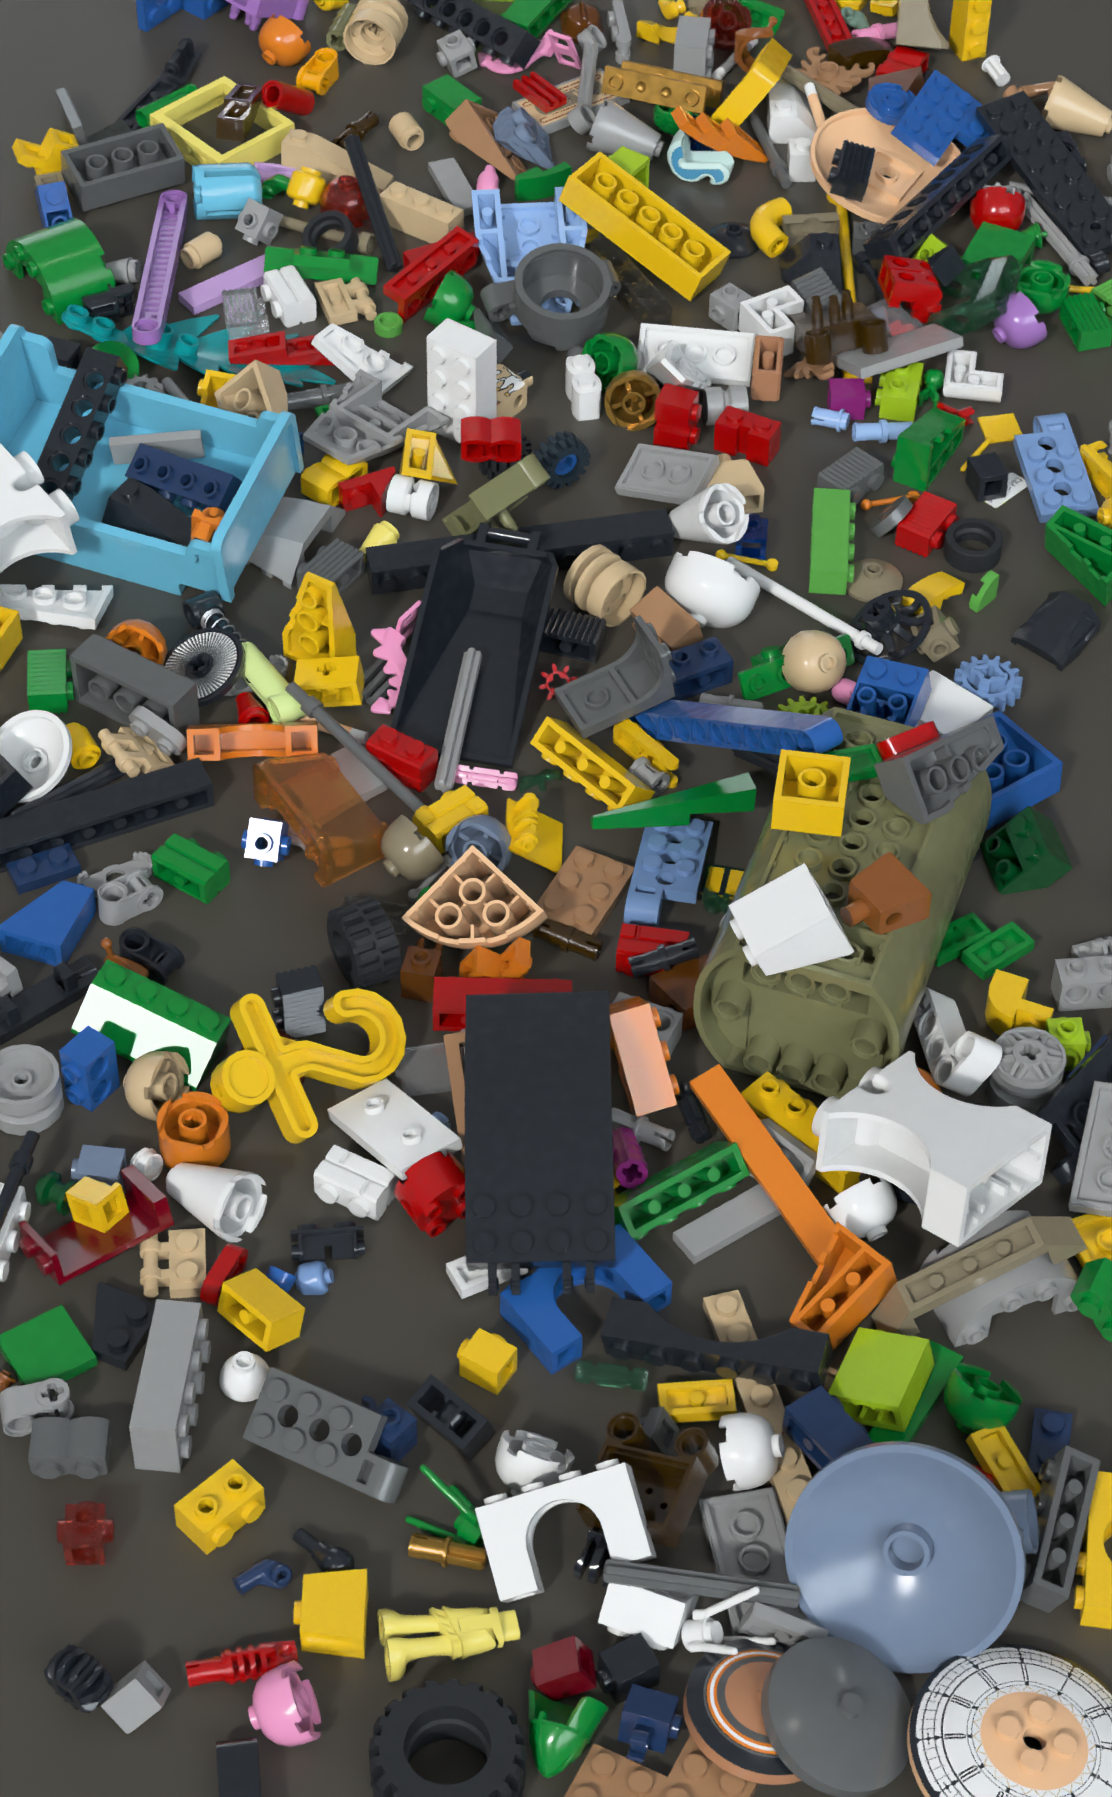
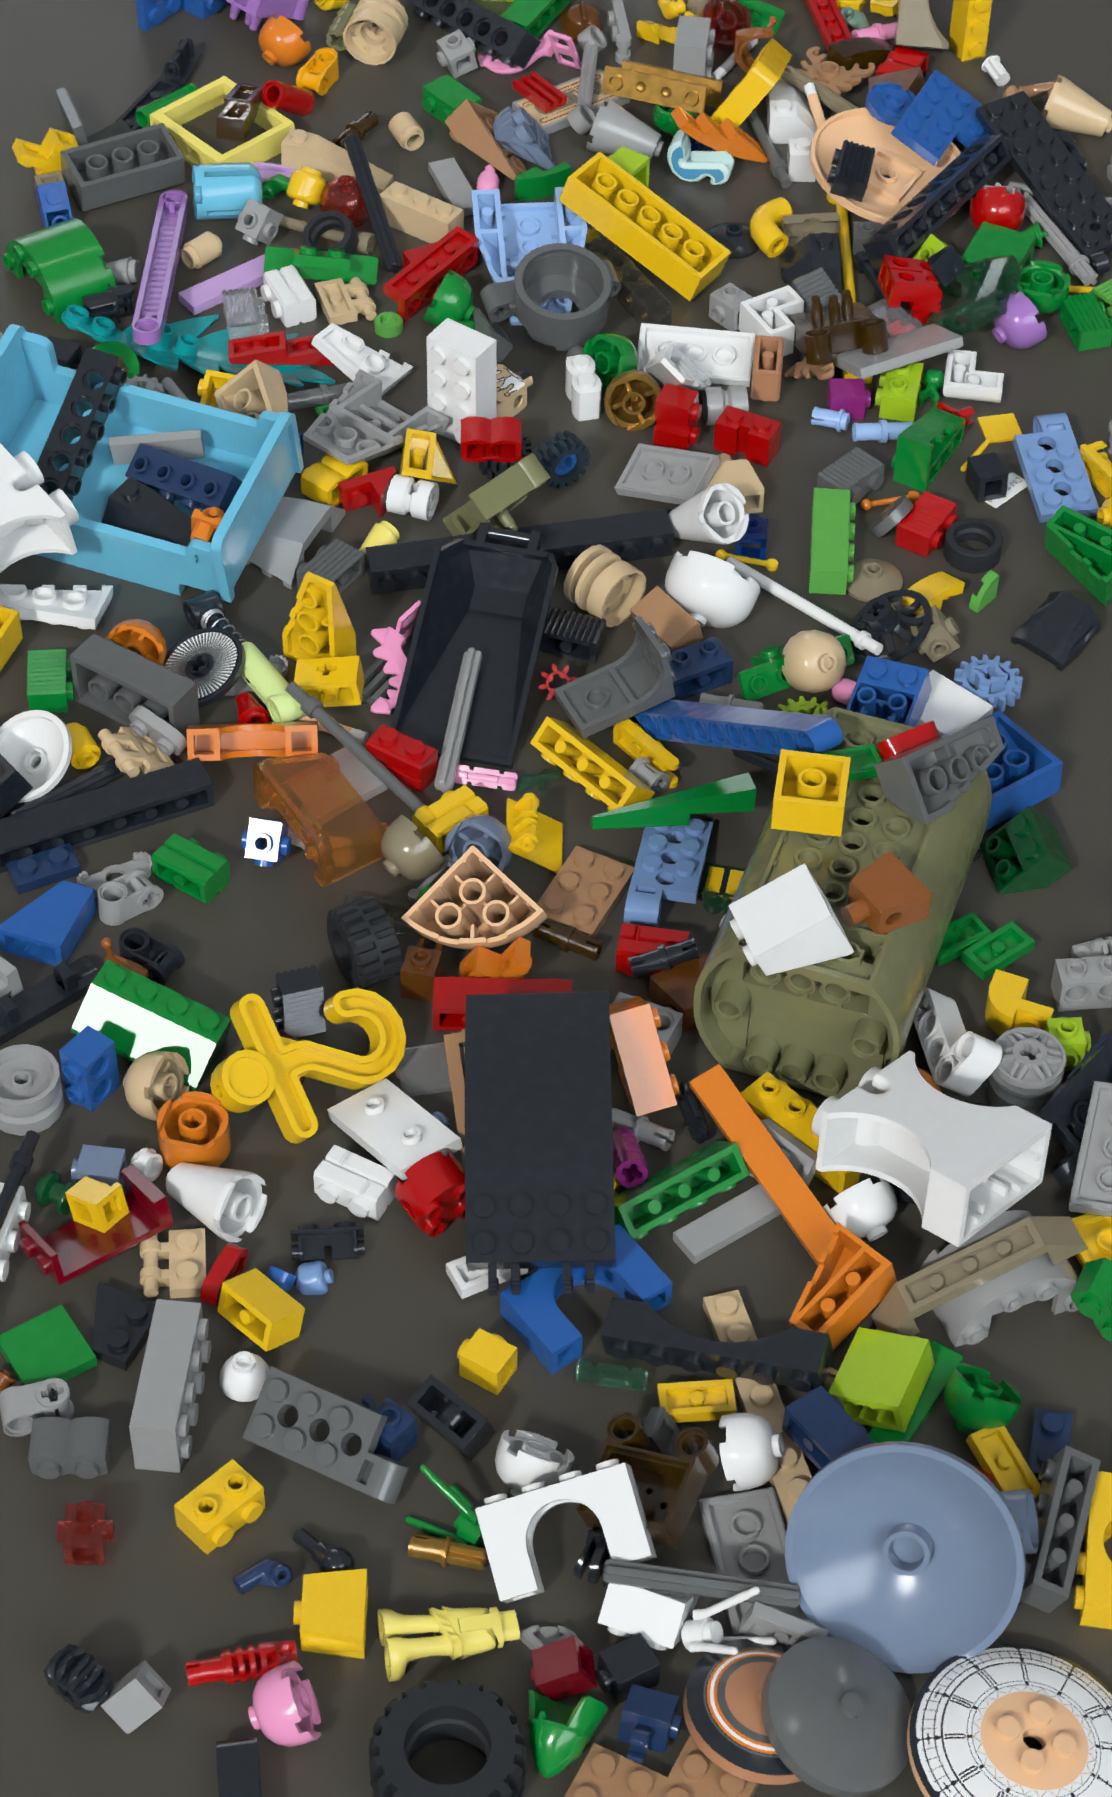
(536, 1636): none -> light grey tile

